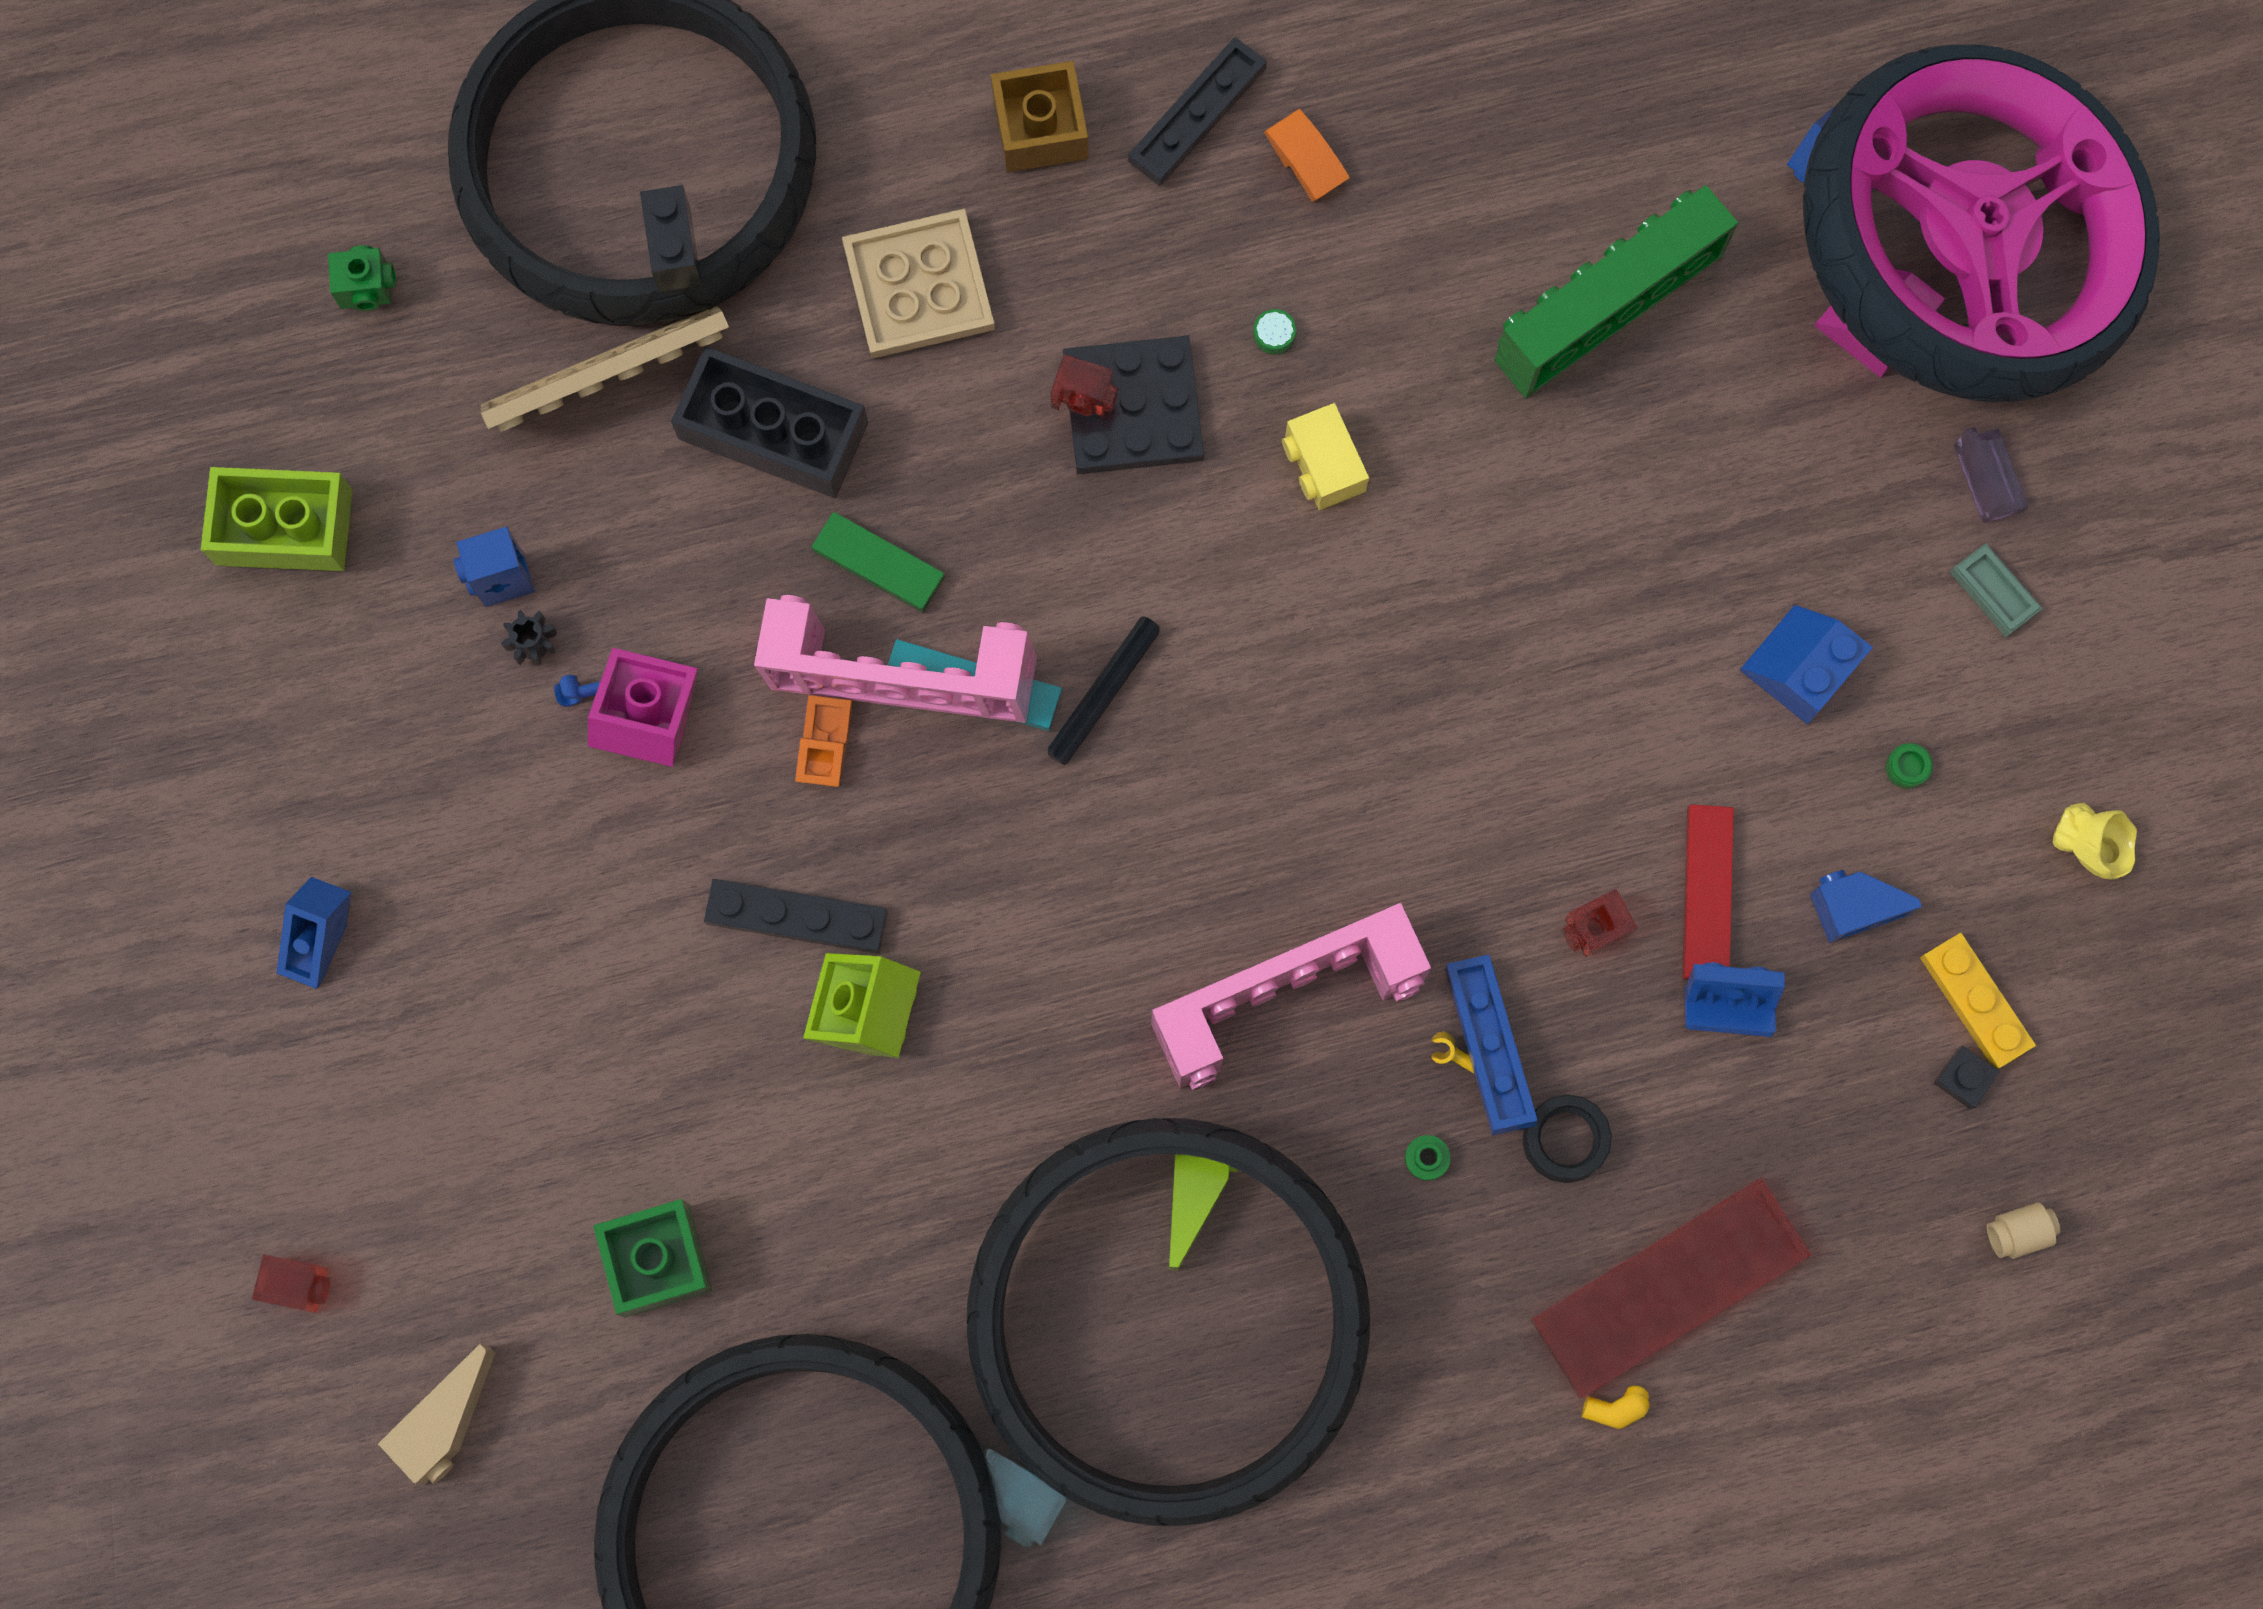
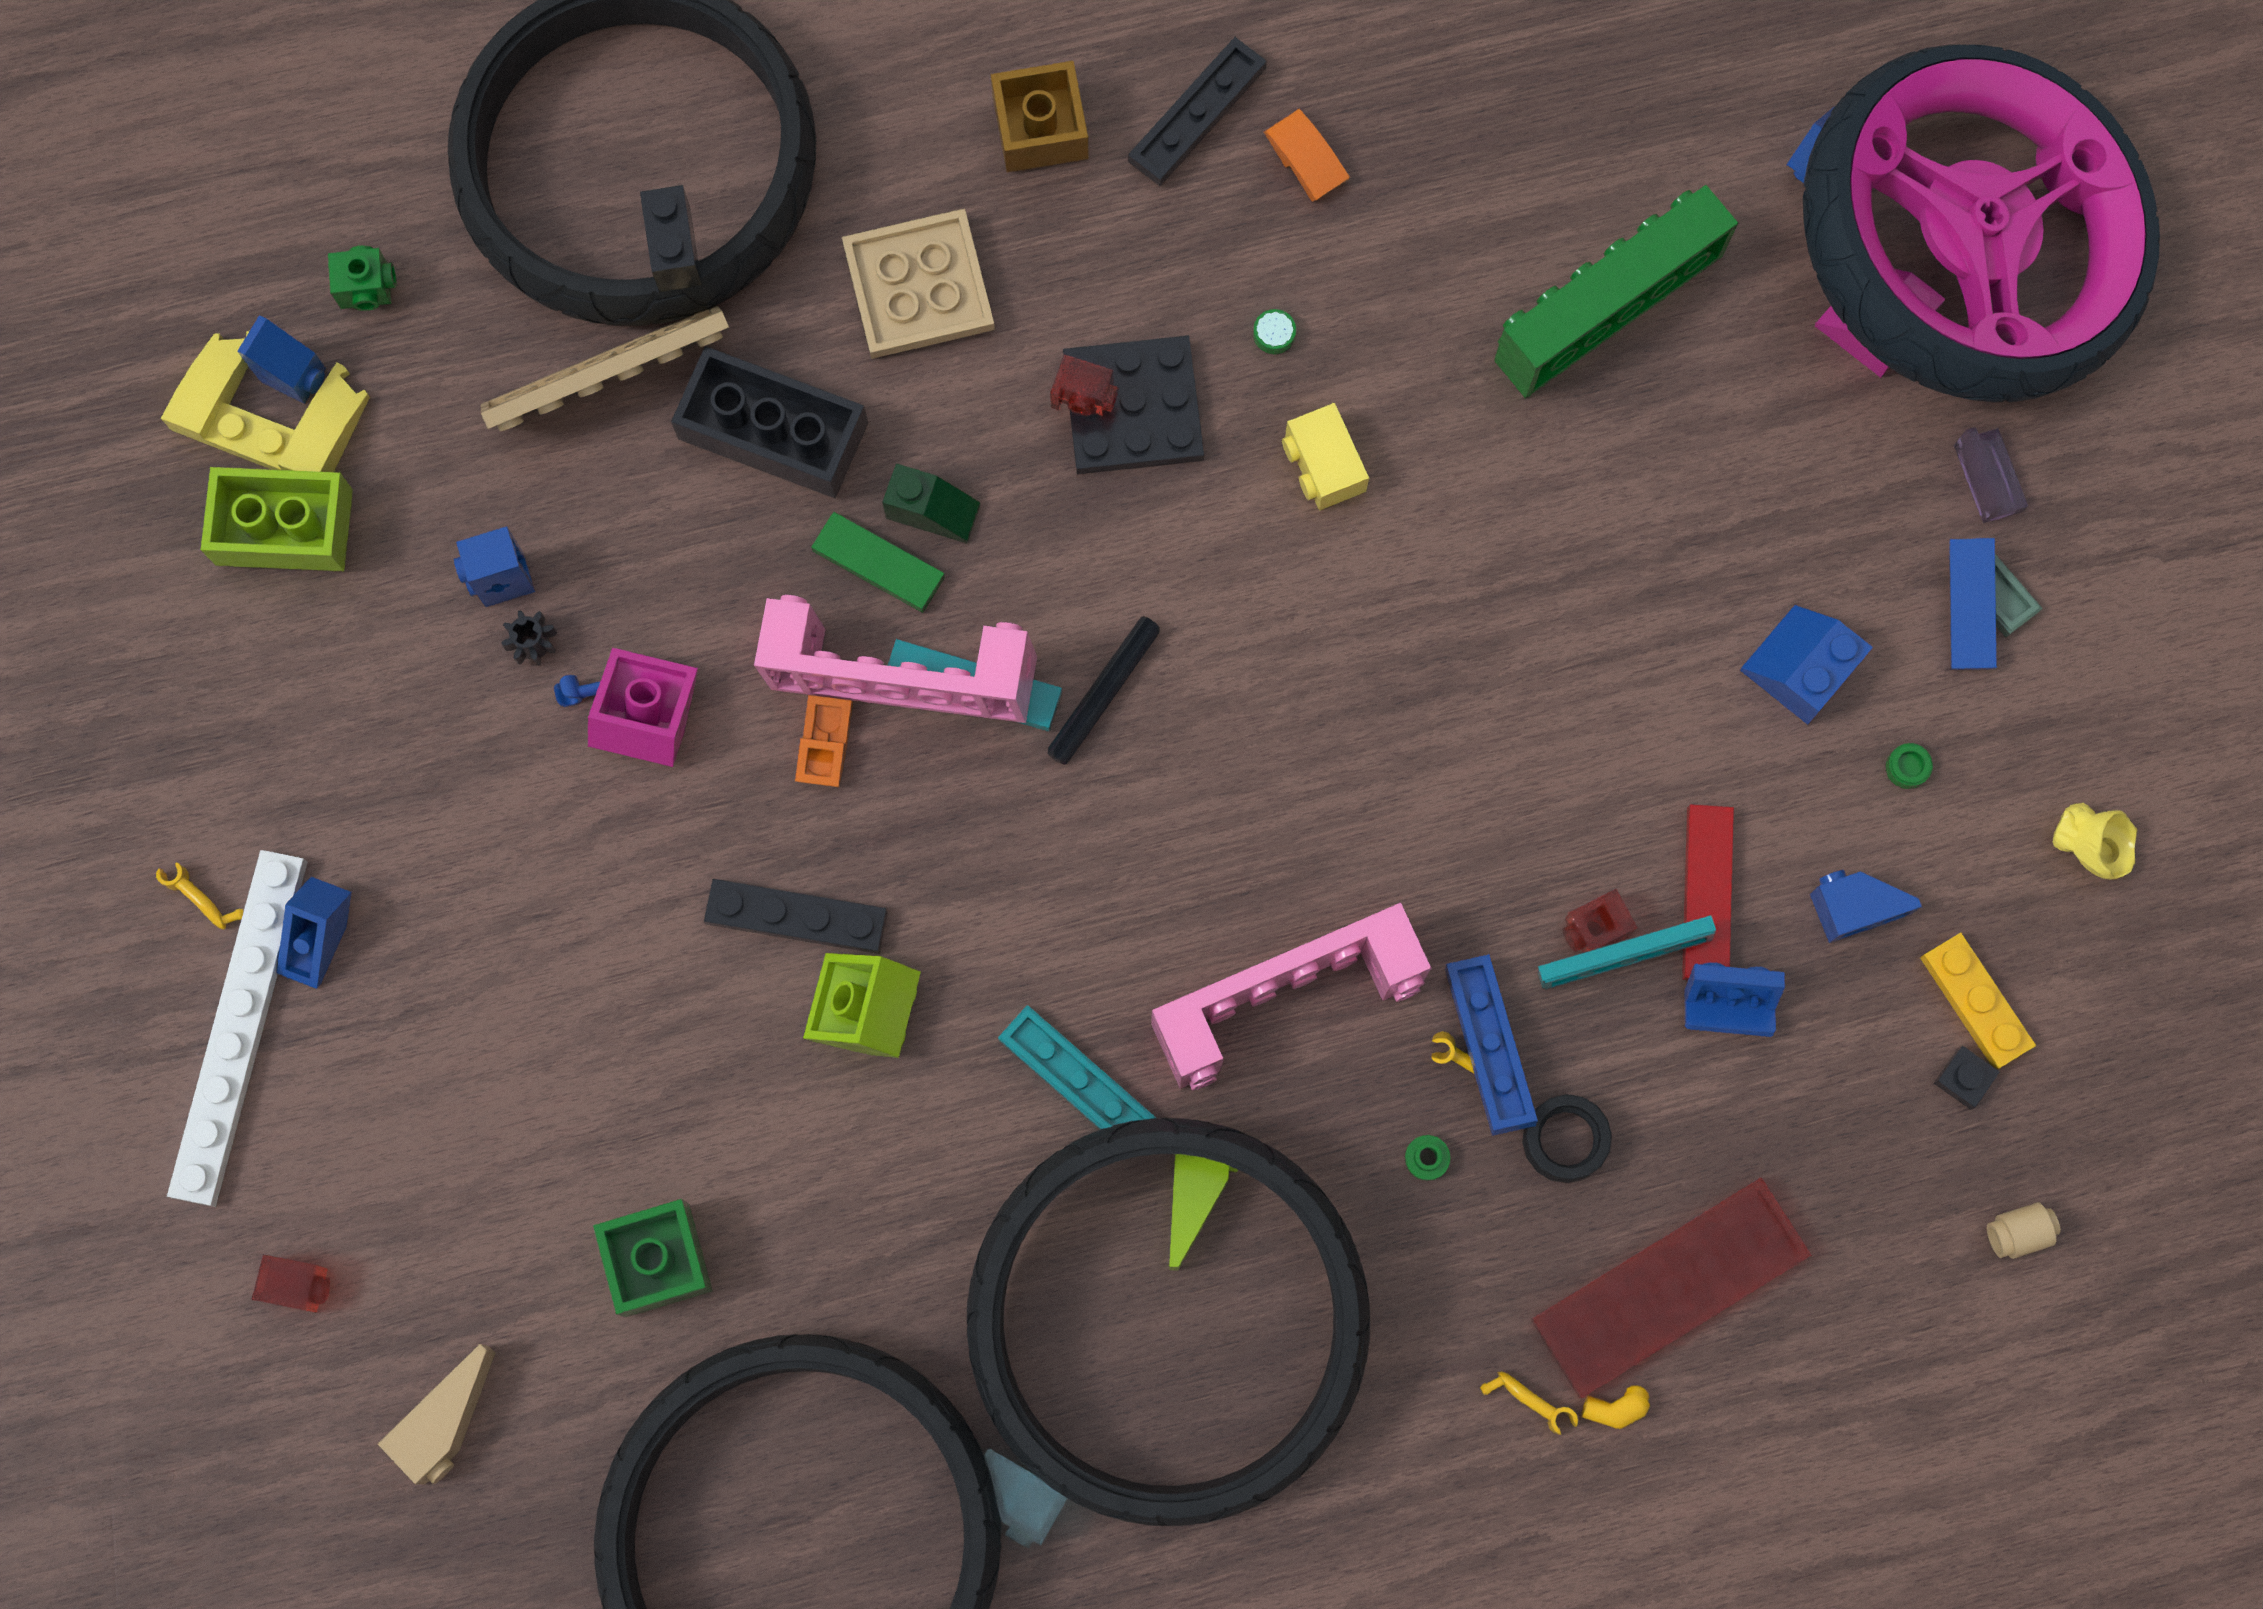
(197, 897): none -> yellow piece
(204, 413): none -> light yellow wedge
(236, 1032): none -> white plate
(282, 361): none -> blue slope
(929, 504): none -> dark green slope
(1070, 1071): none -> teal tile
(1530, 1399): none -> yellow piece
(1626, 952): none -> teal tile
(1972, 604): none -> blue tile

